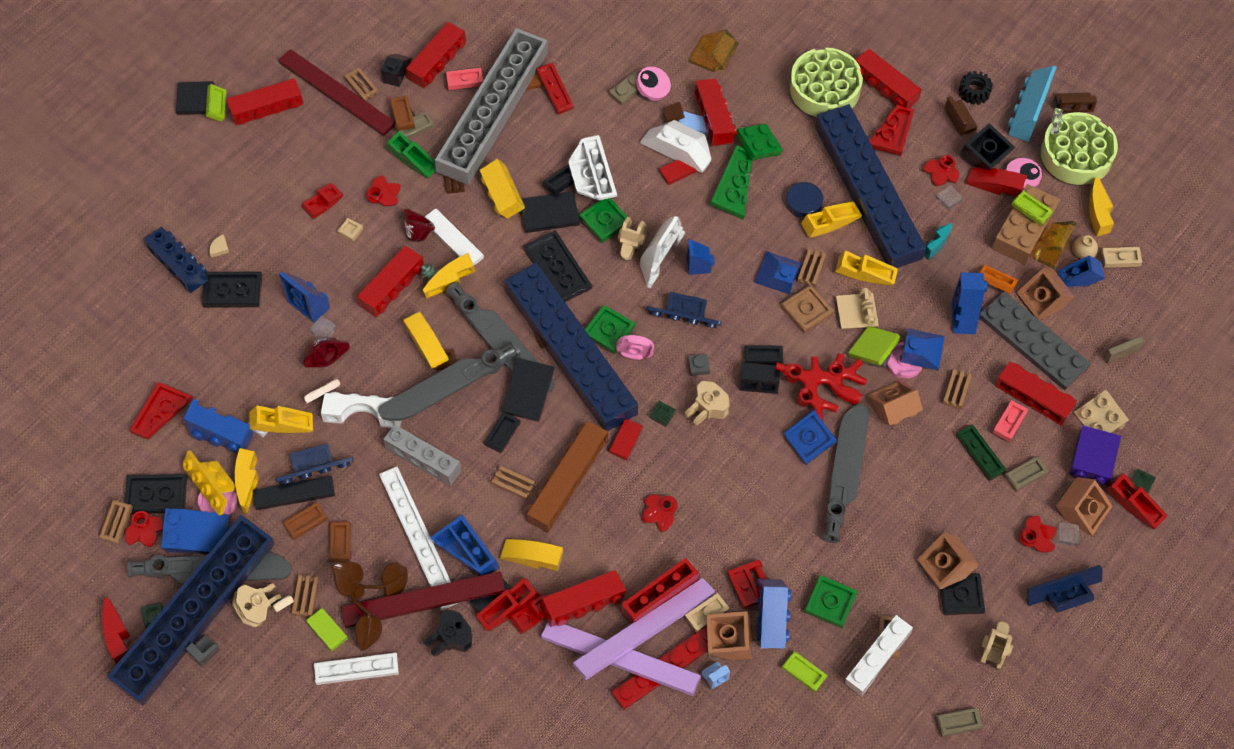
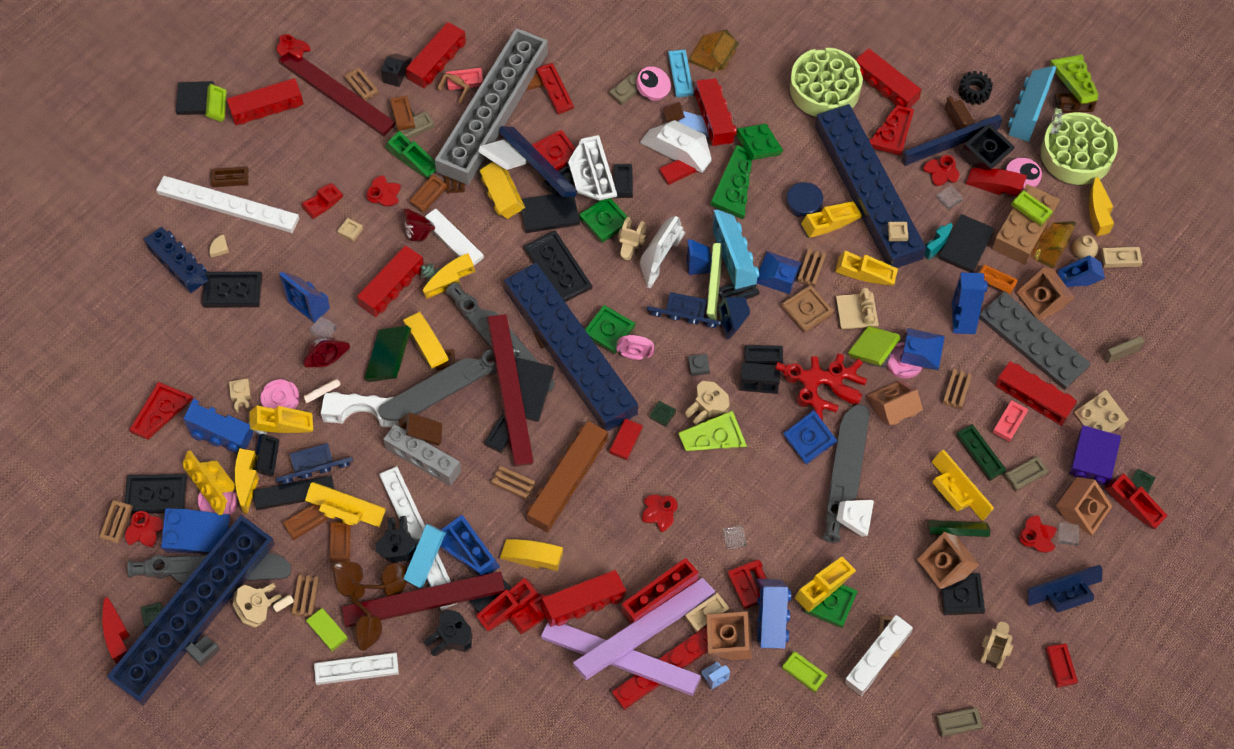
(228, 204): none -> white plate
(229, 179): none -> reddish brown tile
(240, 393): none -> tan plate
(266, 455): none -> black tile
(281, 394): none -> bright pink tile
(293, 46): none -> red plate
(344, 506): none -> yellow bracket
(387, 353): none -> dark green tile
(397, 543): none -> black hinge
(422, 428): none -> reddish brown panel
(424, 555): none -> medium azure tile
(428, 193): none -> dark orange tile
(458, 81): none -> medium nougat piece
(503, 154): none -> white tile
(510, 390): none -> dark red tile
(554, 178): none -> dark blue tile
(556, 149): none -> red plate
(623, 180): none -> black tile
(680, 73): none -> medium azure tile
(713, 434): none -> lime wing
(714, 281): none -> yellowish green tile
(722, 290): none -> black tile
(733, 314): none -> dark blue slope
(734, 537): none -> clear tile
(735, 253): none -> medium azure slope
(824, 584): none -> yellow slope
(856, 515): none -> white wing
(897, 231): none -> tan tile
(948, 141): none -> dark blue tile
(958, 487): none -> yellow bracket
(959, 528): none -> dark green tile
(966, 243): none -> black tile
(1061, 665): none -> red tile
(1075, 76): none -> lime wing

